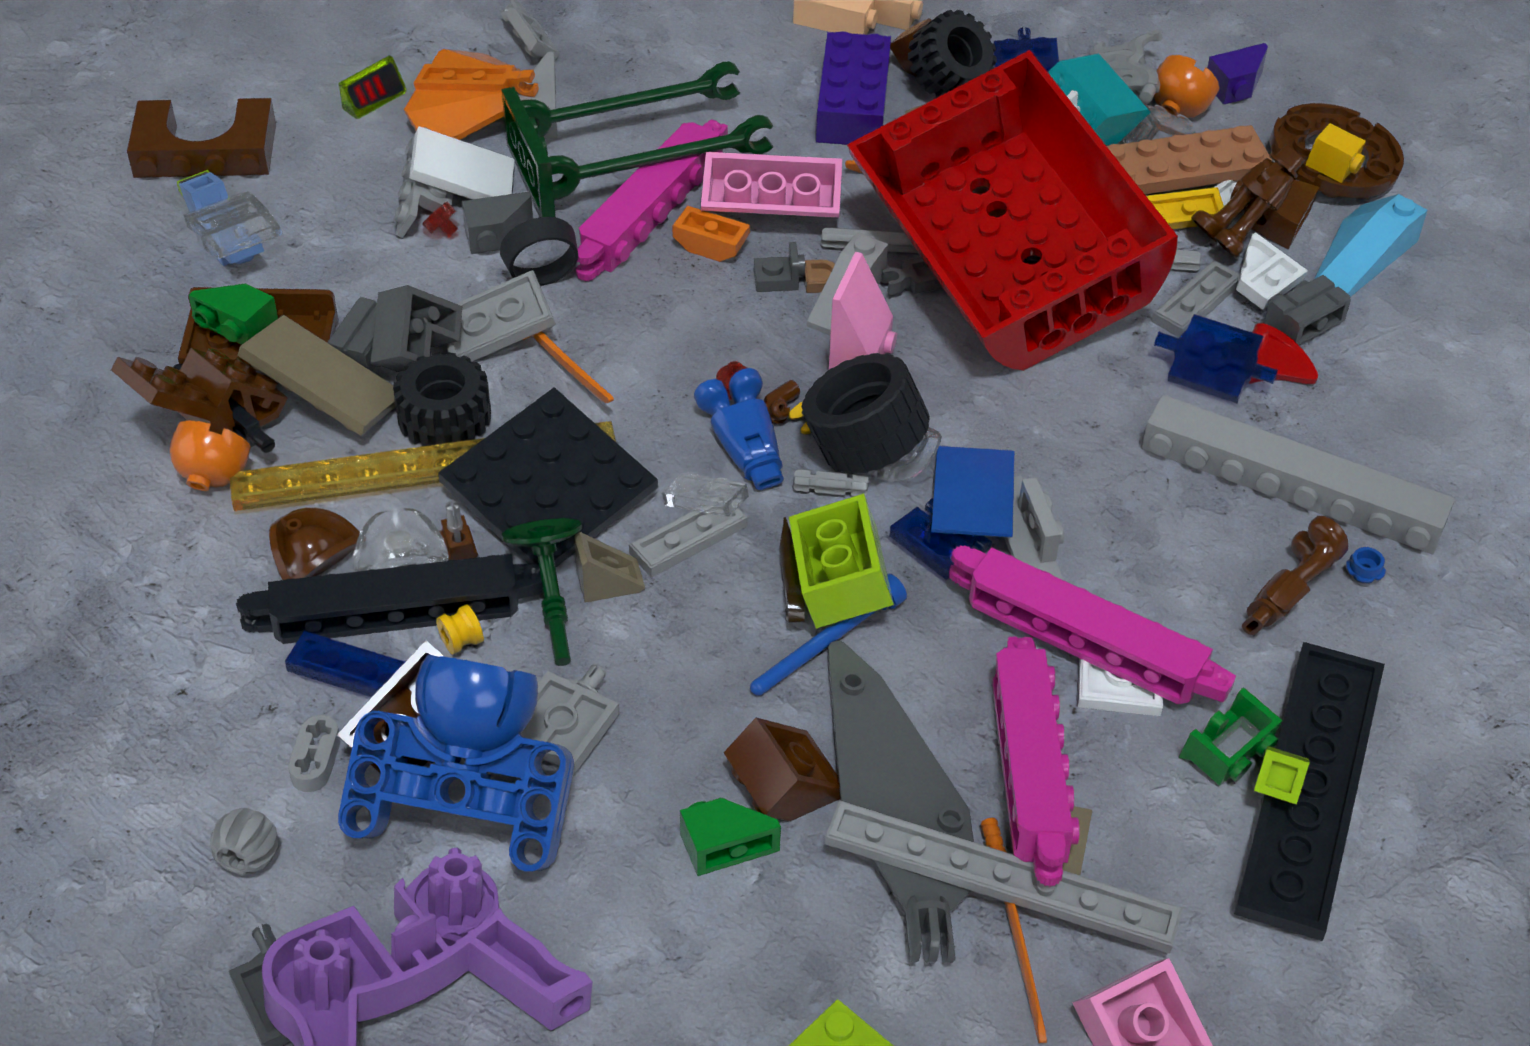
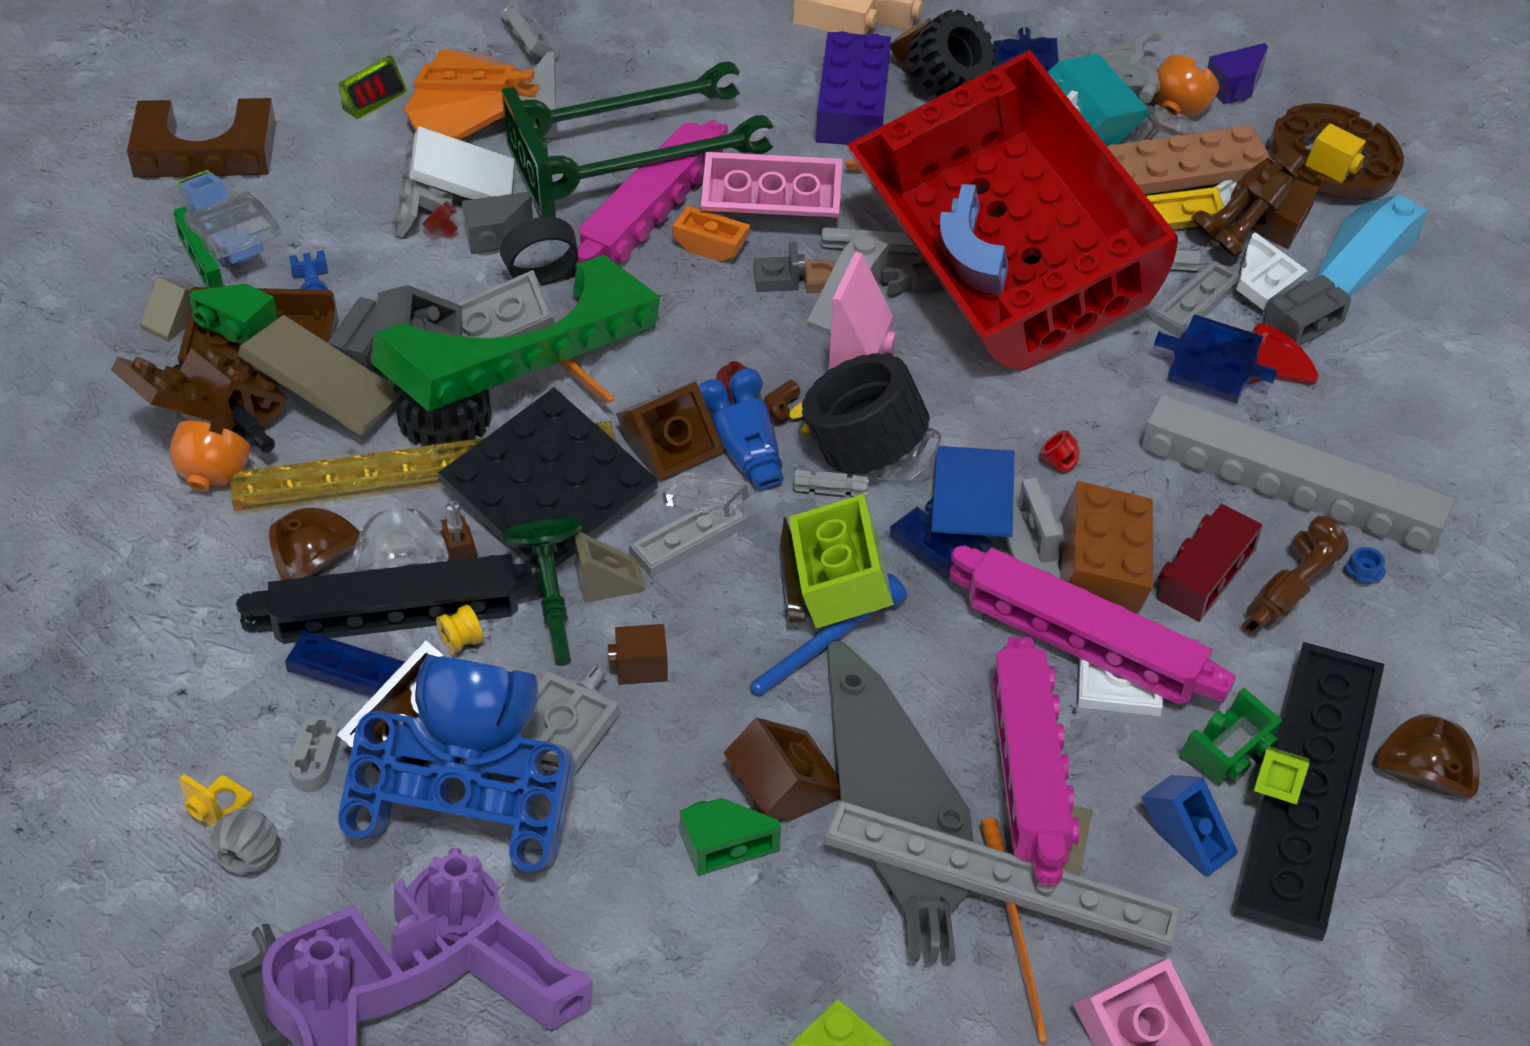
(167, 308): none -> dark tan slope
(201, 259): none -> green tile
(202, 801): none -> yellow bracket
(310, 270): none -> blue hinge
(448, 367): none -> green arch
(639, 654): none -> reddish brown brick
(671, 431): none -> reddish brown slope
(972, 260): none -> medium blue arch
(1058, 449): none -> red tile
(1108, 544): none -> dark orange brick
(1190, 821): none -> blue slope
(1208, 561): none -> dark red brick
(1432, 756): none -> reddish brown hat

